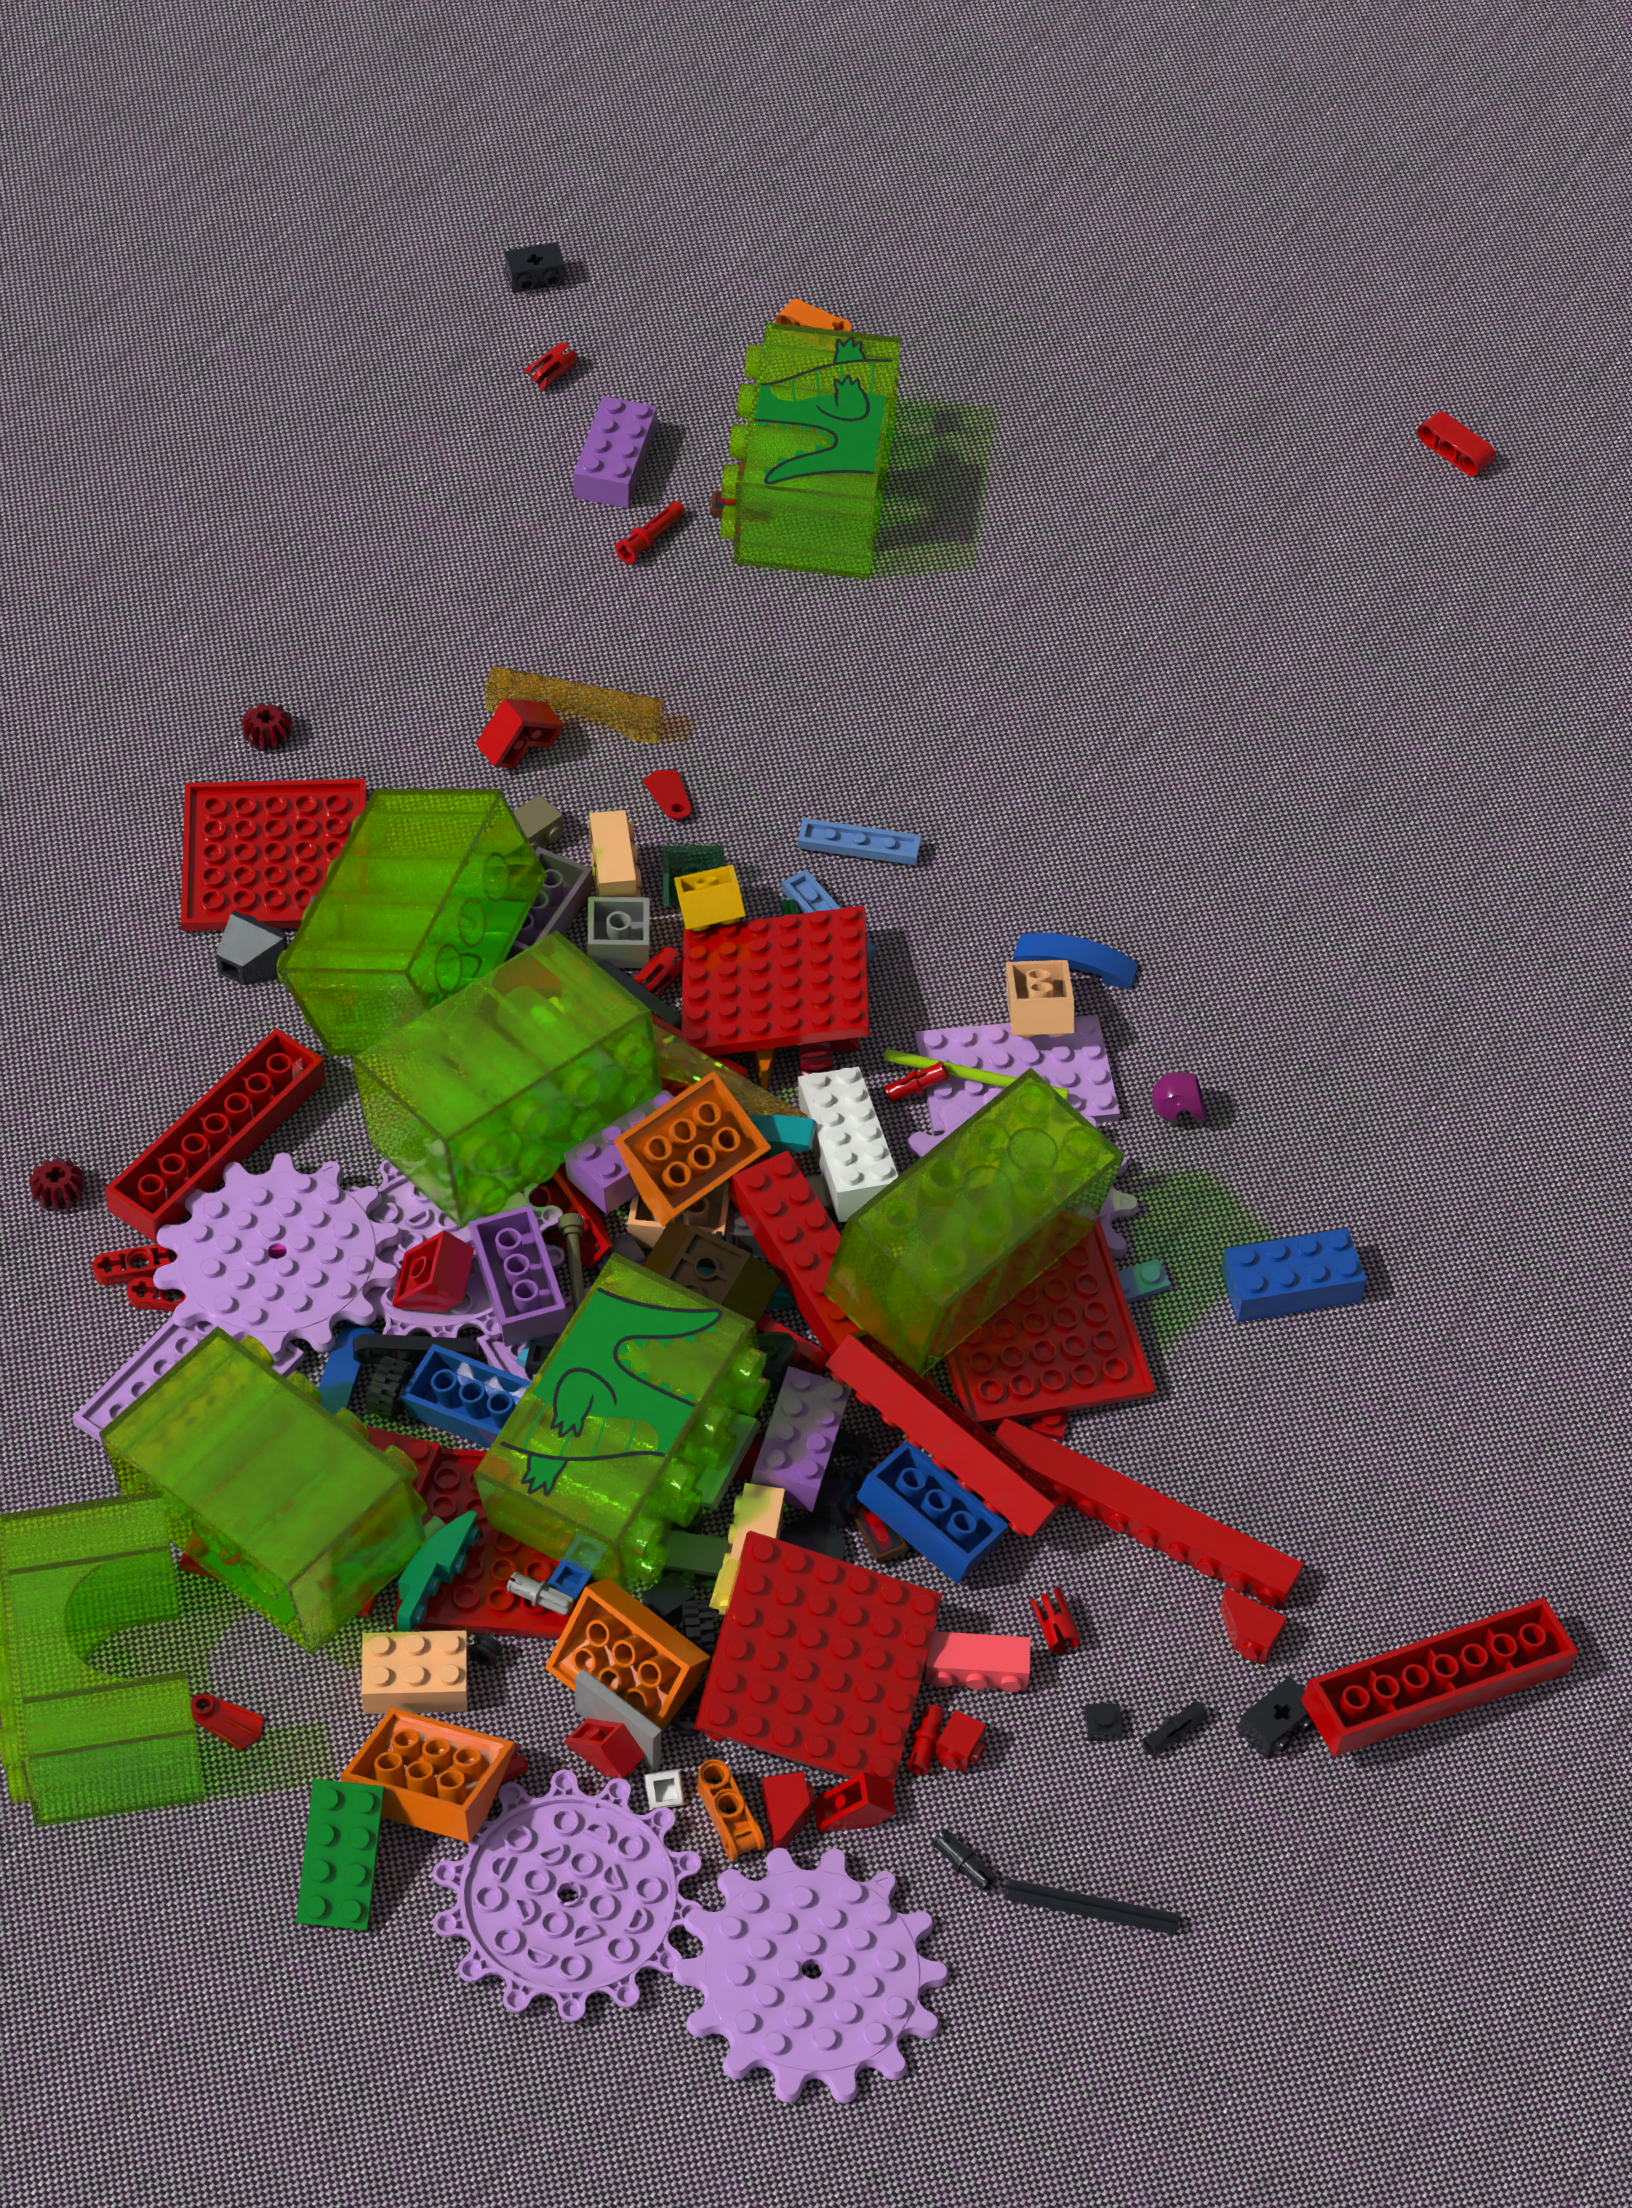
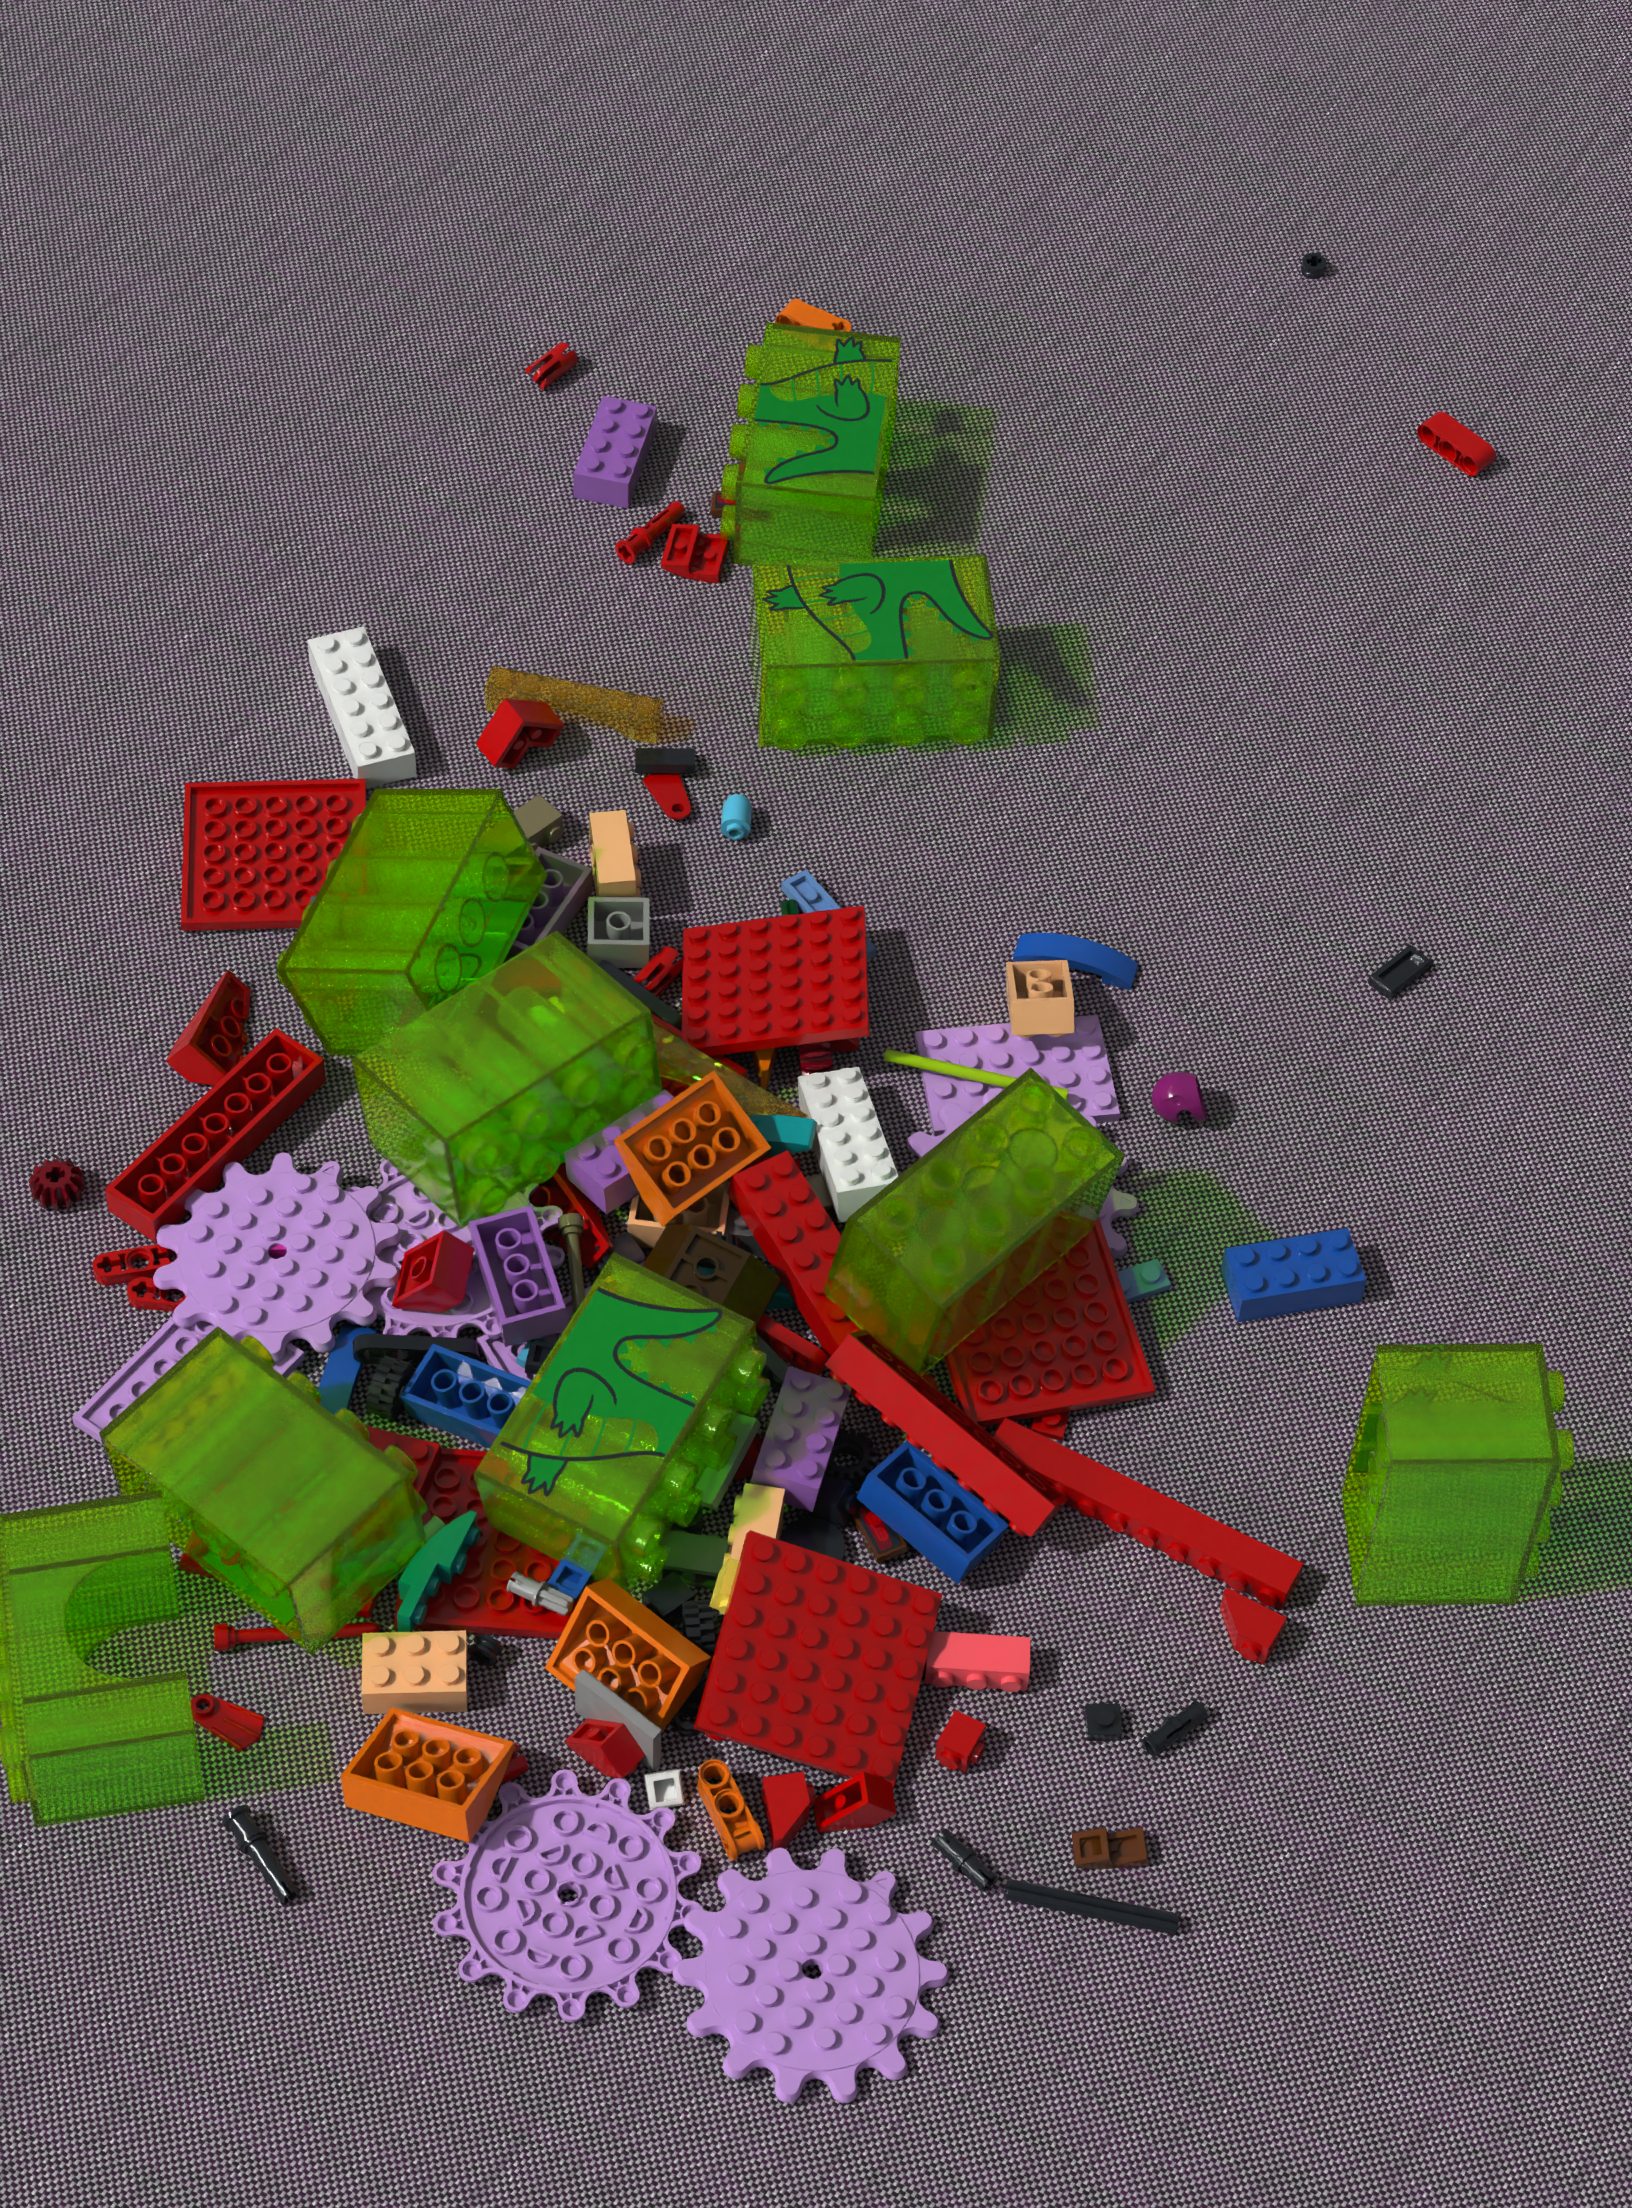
(215, 1034): none -> red wedge
(228, 1637): none -> red piece
(249, 950): black slope -> none
(253, 1842): none -> black pin
(266, 726): dark red gear -> none
(340, 1854): green plate -> none
(362, 707): none -> white brick
(534, 267): black brick -> none
(665, 760): none -> black tile
(686, 859): clear green slope -> none
(694, 553): none -> red slope
(709, 898): yellow brick -> none
(736, 817): none -> medium azure brick
(780, 1353): black tile -> none
(859, 841): medium blue plate -> none
(873, 651): none -> clear neon green brick
(916, 1082): red pin -> none
(925, 1739): red pin -> none
(1057, 1624): red arm -> none
(1110, 1850): none -> reddish brown slope
(1276, 1719): black brick -> none
(1308, 263): none -> black bush
(1400, 972): none -> black tile
(1439, 1676): red brick -> none
(1453, 1473): none -> clear neon green brick

